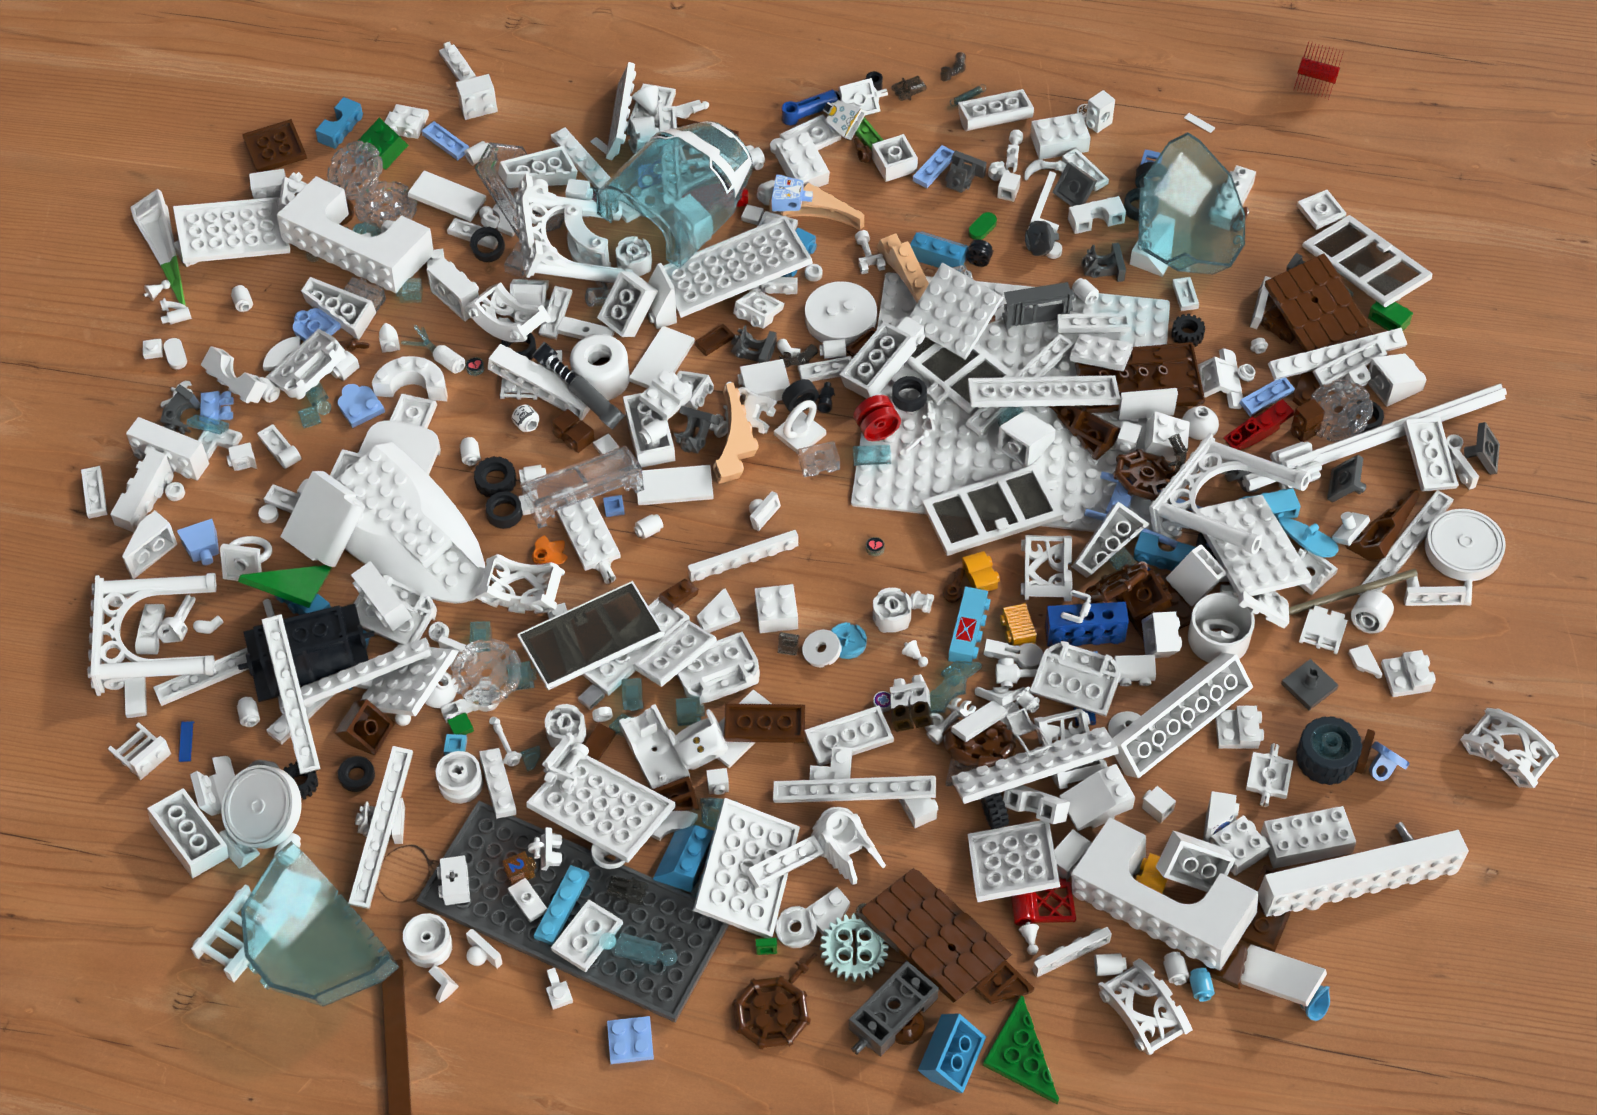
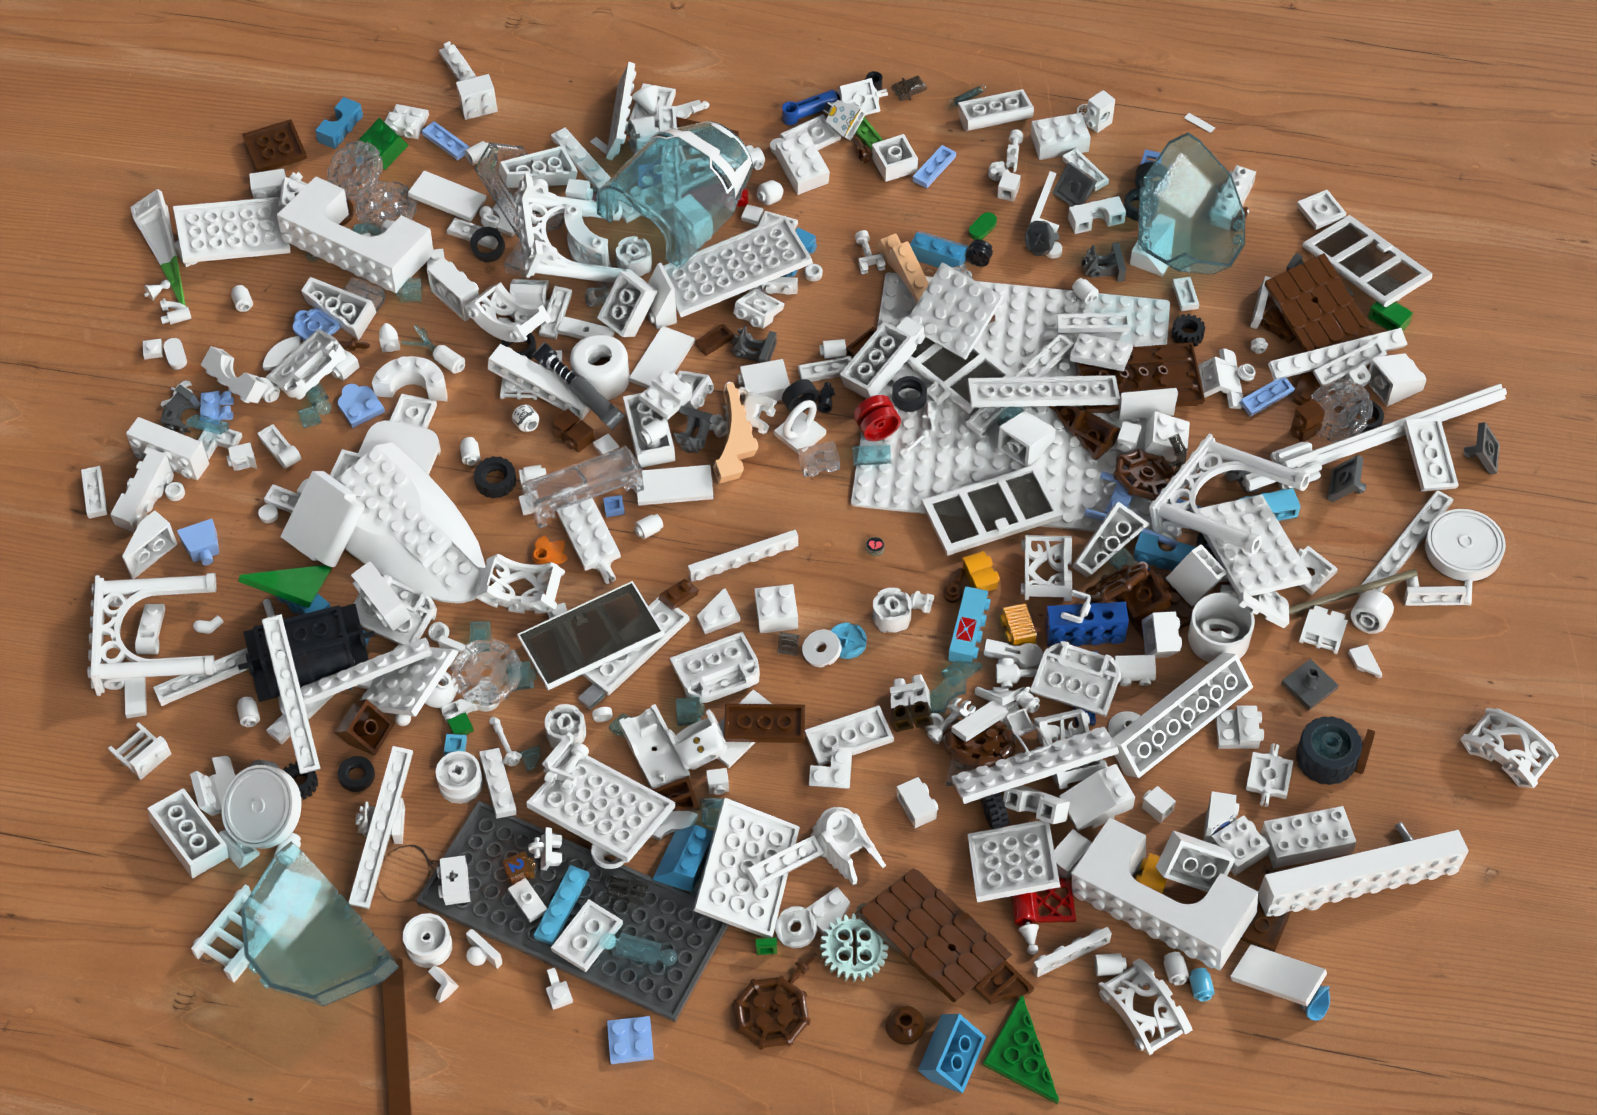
(174, 626): white piece -> none
(186, 741): blue piece -> none
(243, 560): white tile -> none
(475, 366): tile -> none
(503, 498): black tyre -> none
(599, 741): reddish brown tile -> none
(632, 694): clear light blue brick -> none
(674, 653): white tile -> none
(762, 510): white tile -> none
(784, 346): white arm -> none
(789, 194): light blue torso -> none
(801, 358): clear smoke piece -> none
(825, 206): light nougat arch -> none
(840, 312): white brick -> none
(854, 789): white plate -> none
(877, 1023): dark grey brick -> none
(883, 700): tile -> none
(912, 650): white piece -> none
(958, 67): clear smoke piece -> none
(961, 174): dark grey tile -> none
(1016, 301): dark grey door -> none
(1040, 164): white piece -> none
(1202, 422): white piece -> none
(1232, 969): reddish brown wing -> none
(1259, 428): red slope -> none
(1309, 537): medium azure shield -> none
(1318, 70): red piece -> none
(1350, 529): white tile -> none
(1383, 531): reddish brown wedge -> none
(1388, 759): light blue tile -> none
(1408, 674): white plate -> none
(1461, 466): white plate -> none

